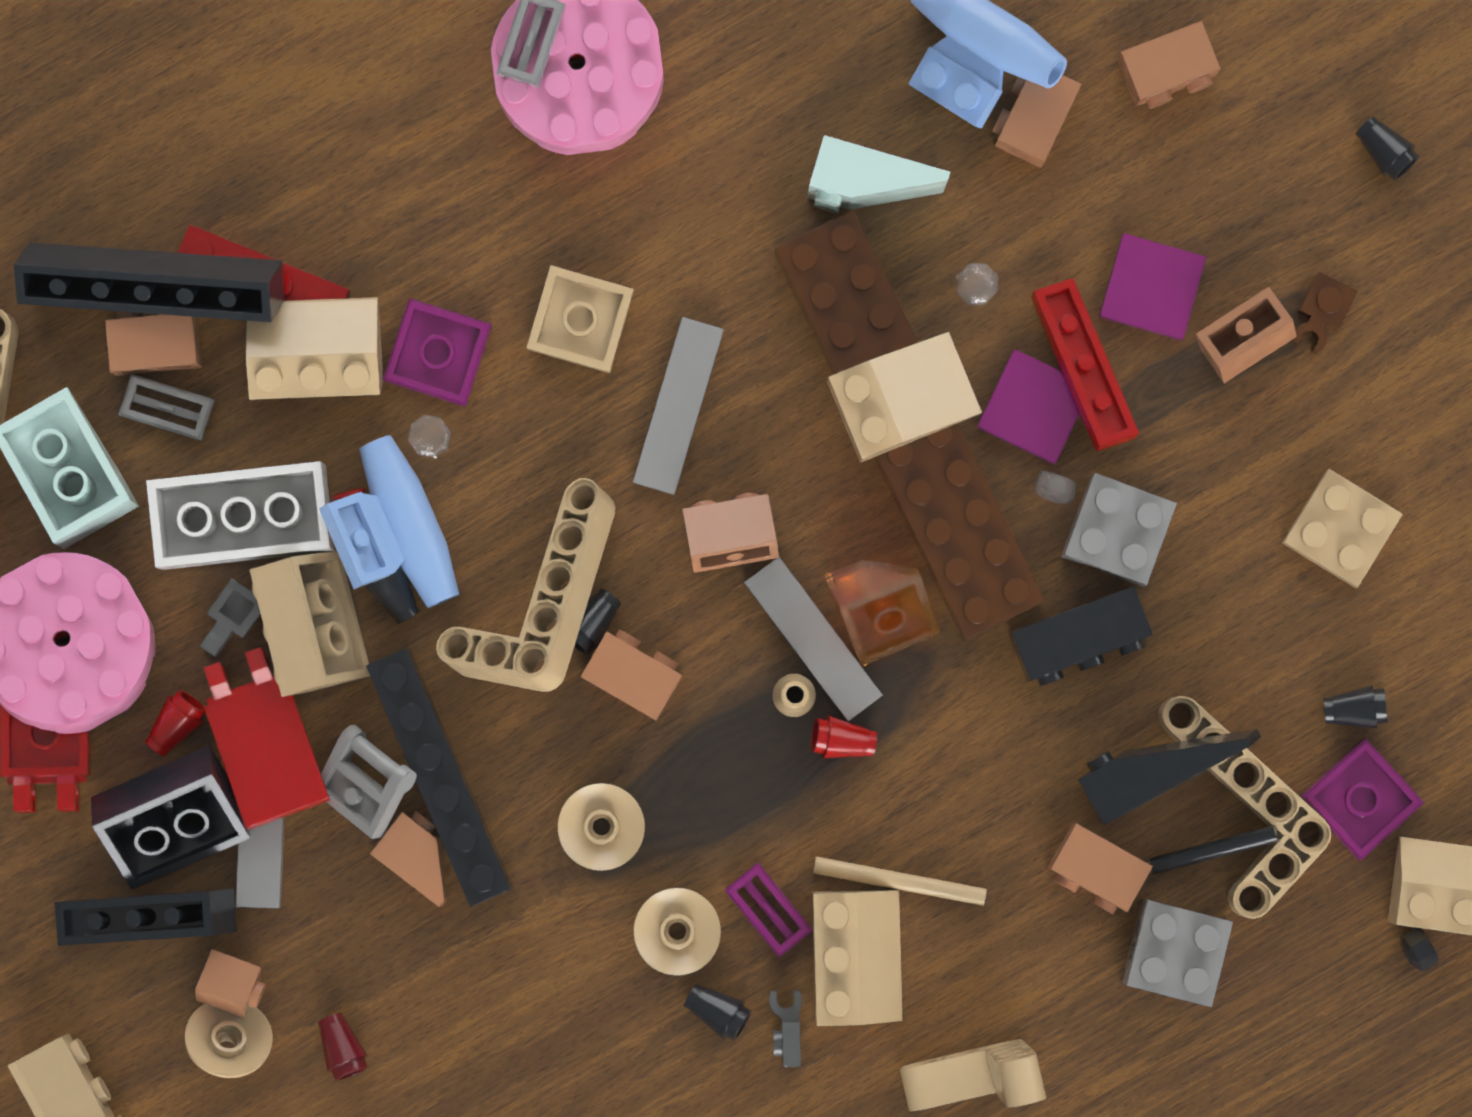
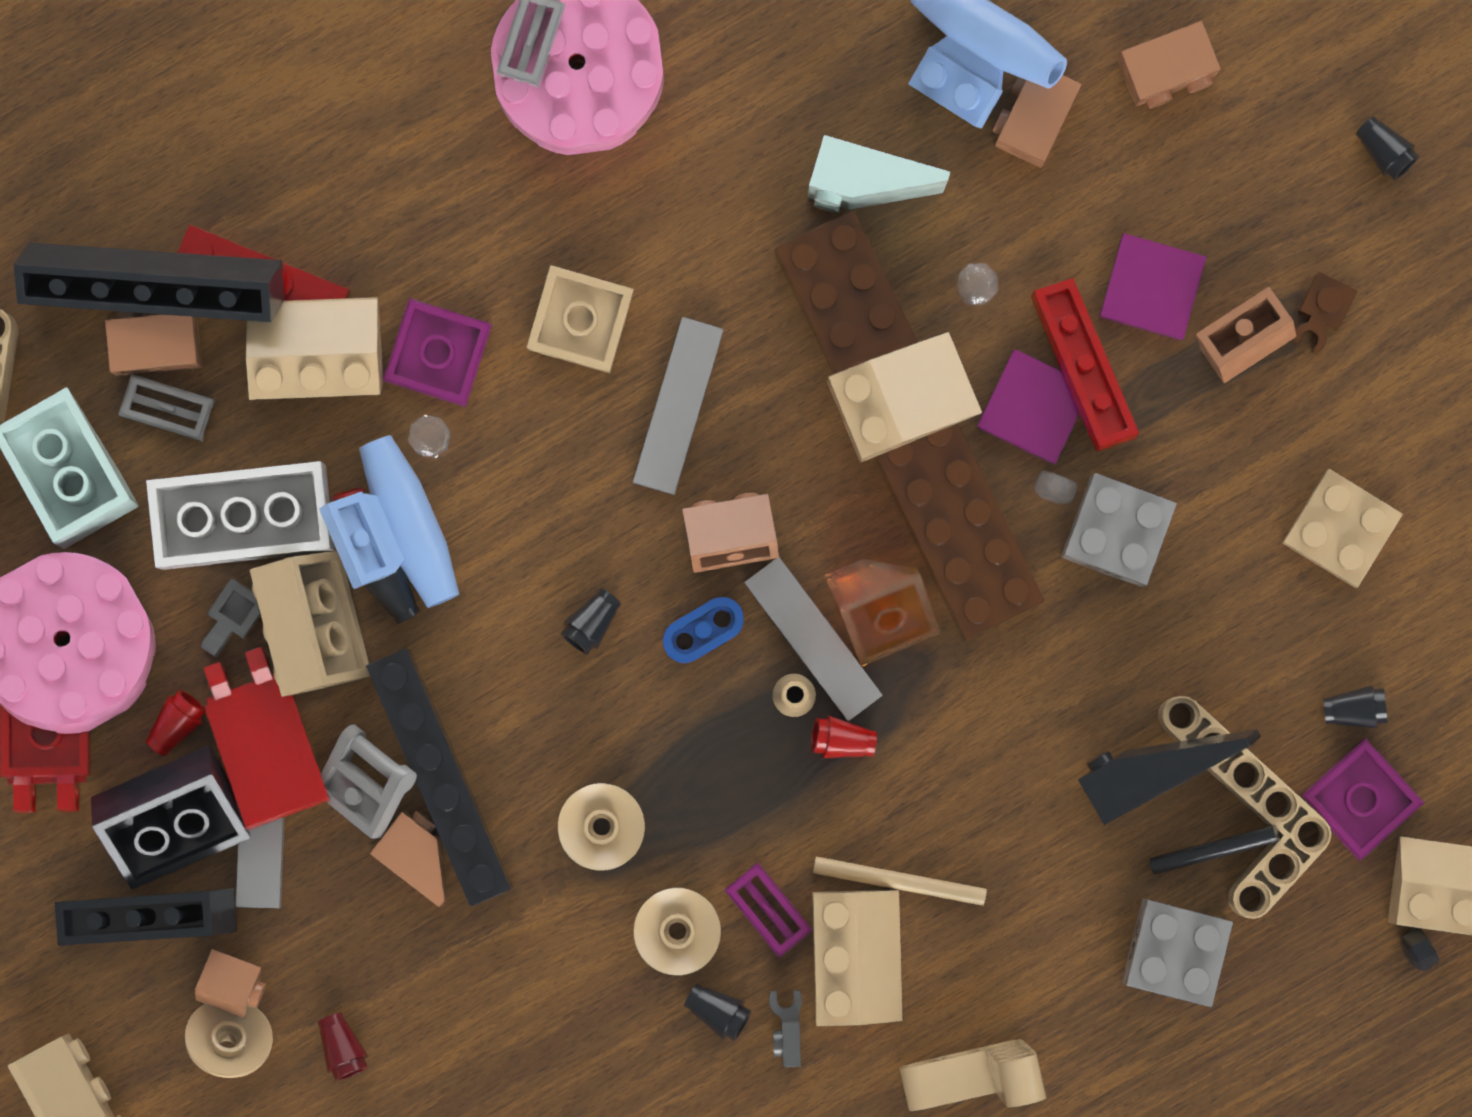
(546, 603): tan beam -> none
(631, 674): nougat brick -> none
(703, 630): none -> blue plate
(1081, 636): black brick -> none
(1099, 868): nougat brick -> none

